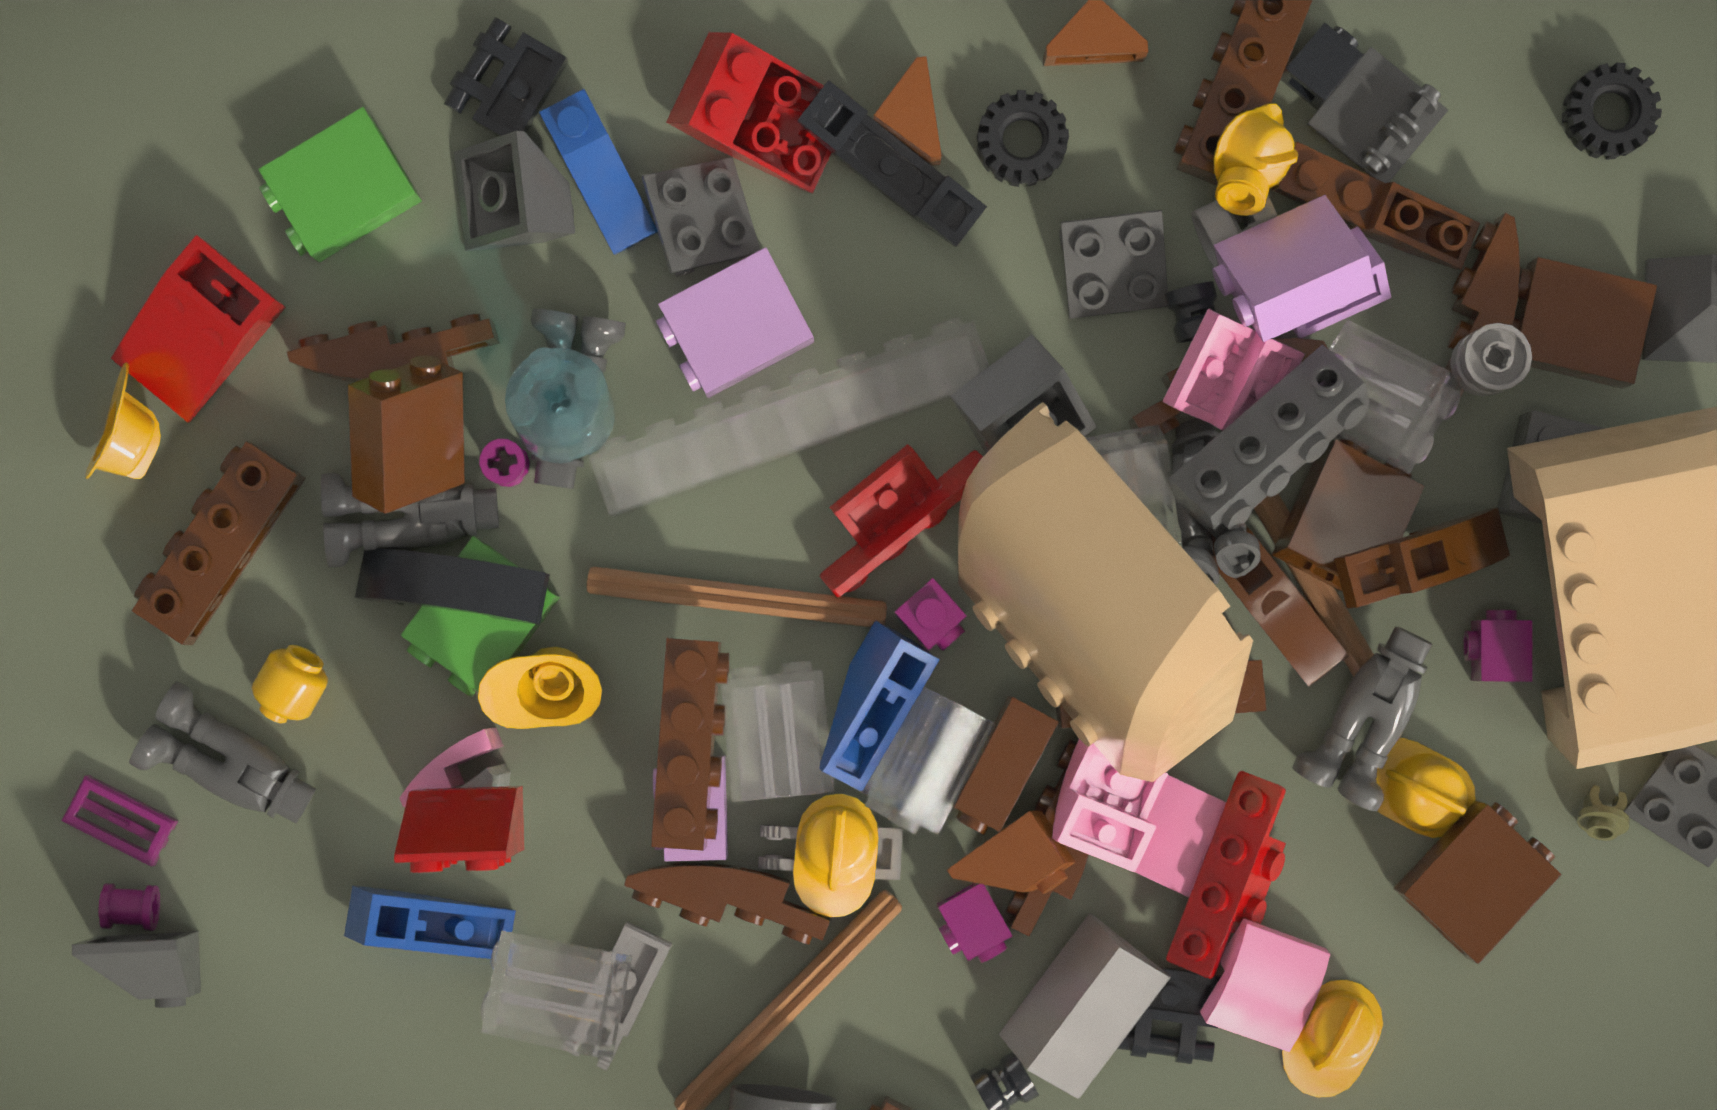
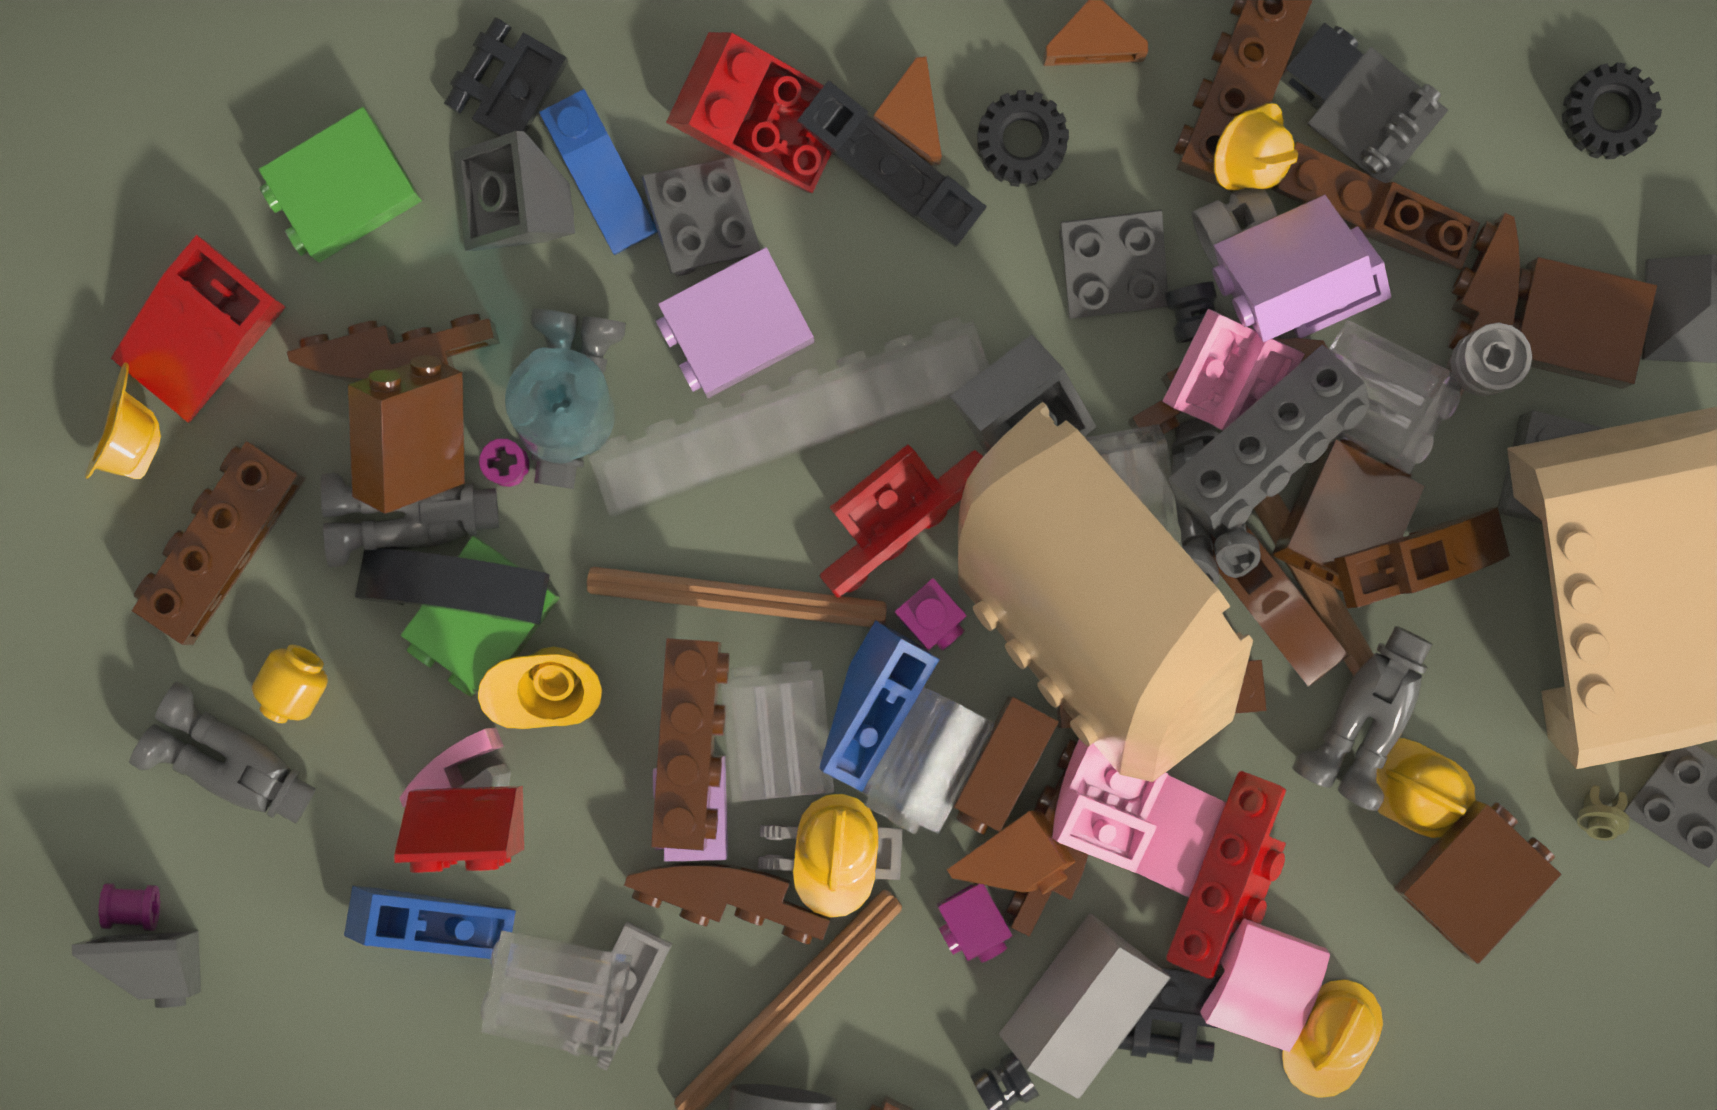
(157, 839): magenta tile -> none
(1242, 191): yellow tile -> none
(1499, 647): magenta brick -> none

